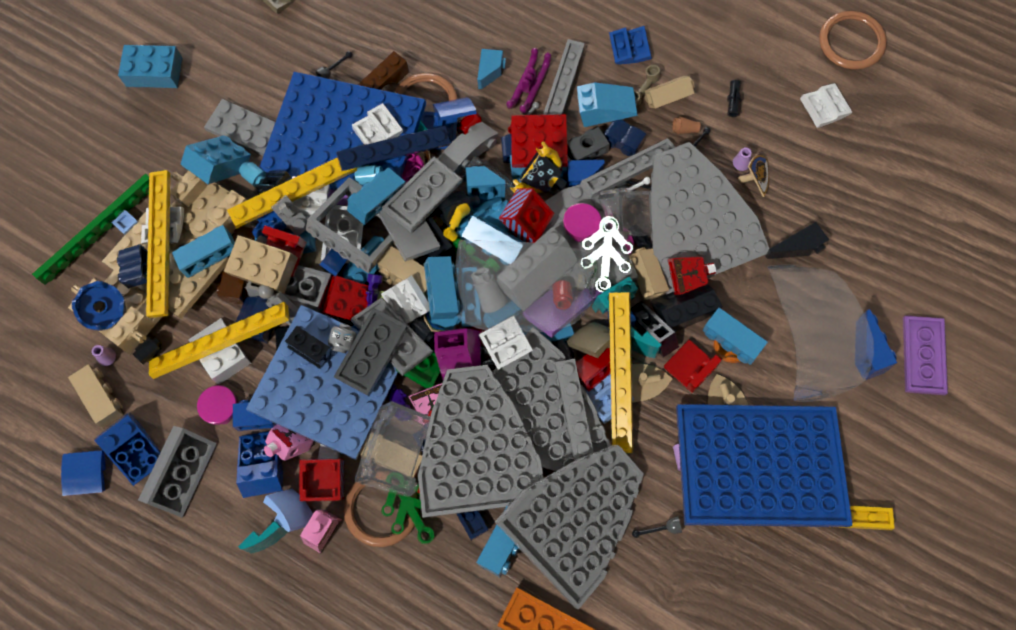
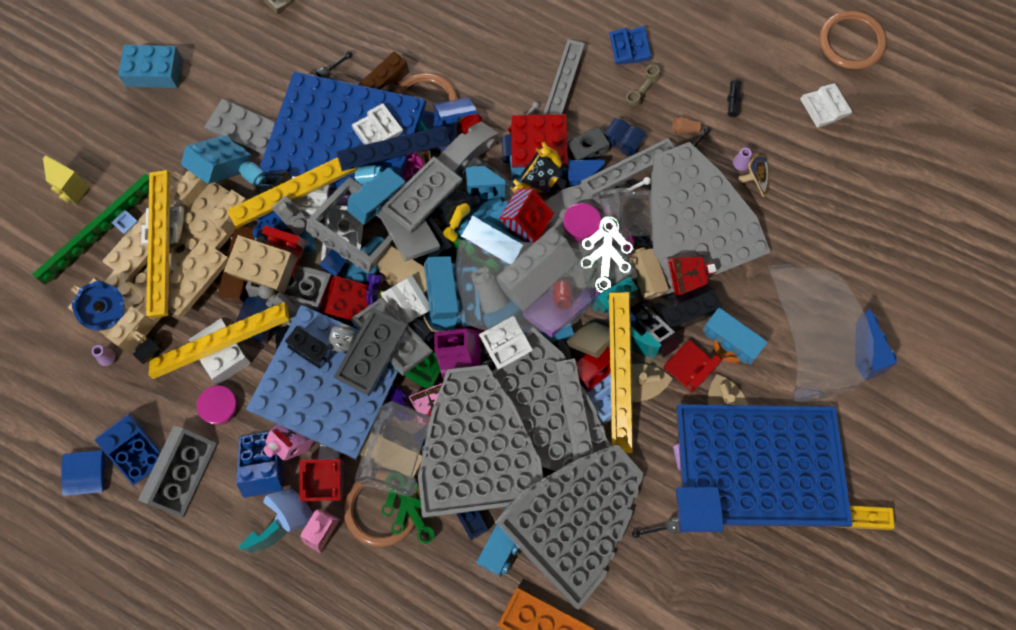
(64, 181): none -> light yellow slope
(96, 395): tan brick -> none
(132, 266): dark blue brick -> none
(204, 251): dark azure brick -> none
(246, 420): blue slope -> none
(490, 66): dark azure slope -> none
(529, 82): magenta piece -> none
(605, 103): dark azure slope -> none
(669, 91): tan brick -> none
(699, 509): none -> blue slope
(803, 243): black slope -> none
(925, 355): medium lavender tile -> none

